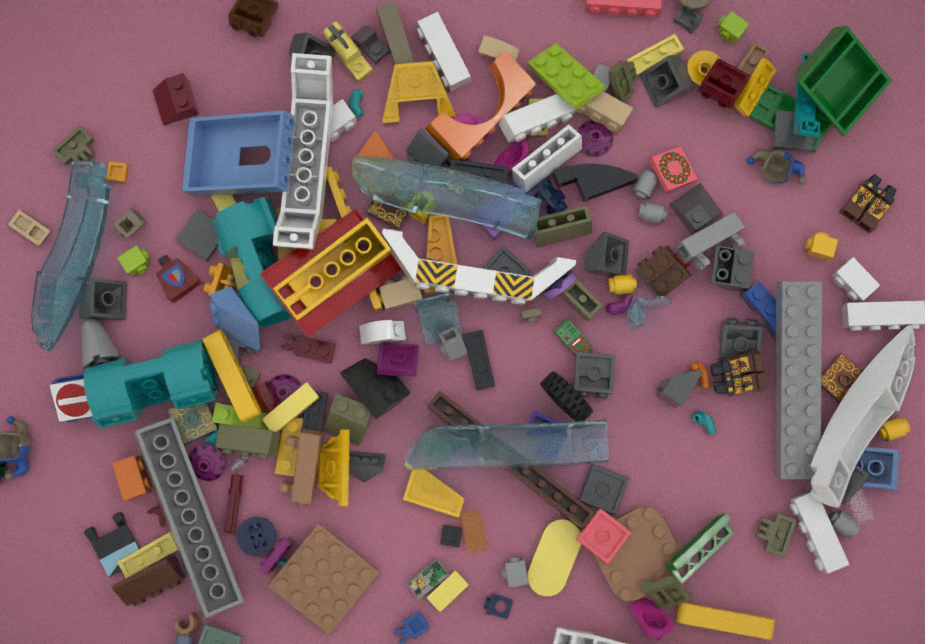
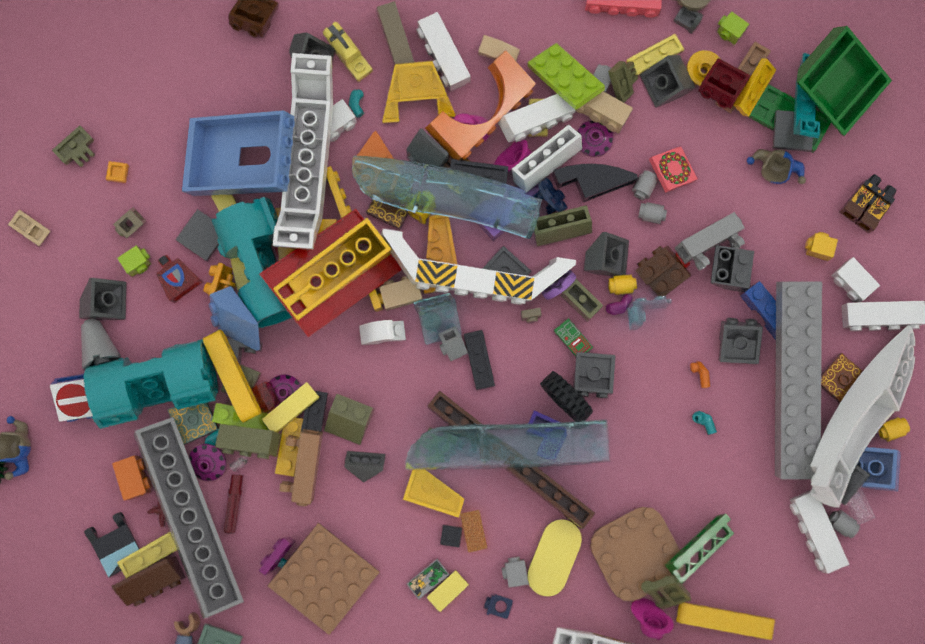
(73, 254): clear light blue slope -> none
(175, 99): dark red slope -> none
(258, 545): dark blue plate -> none
(311, 348): dark red plate -> none
(334, 468): yellow wing -> none
(370, 44): dark grey slope -> none
(376, 391): pearl dark grey slope -> none
(397, 359): magenta plate -> none
(414, 626): blue plate -> none
(603, 489): dark grey tile -> none
(603, 536): coral tile -> none
(677, 387): dark grey slope -> none
(696, 208): dark grey slope -> none
(739, 373): hips -> none
(777, 533): olive hinge -> none

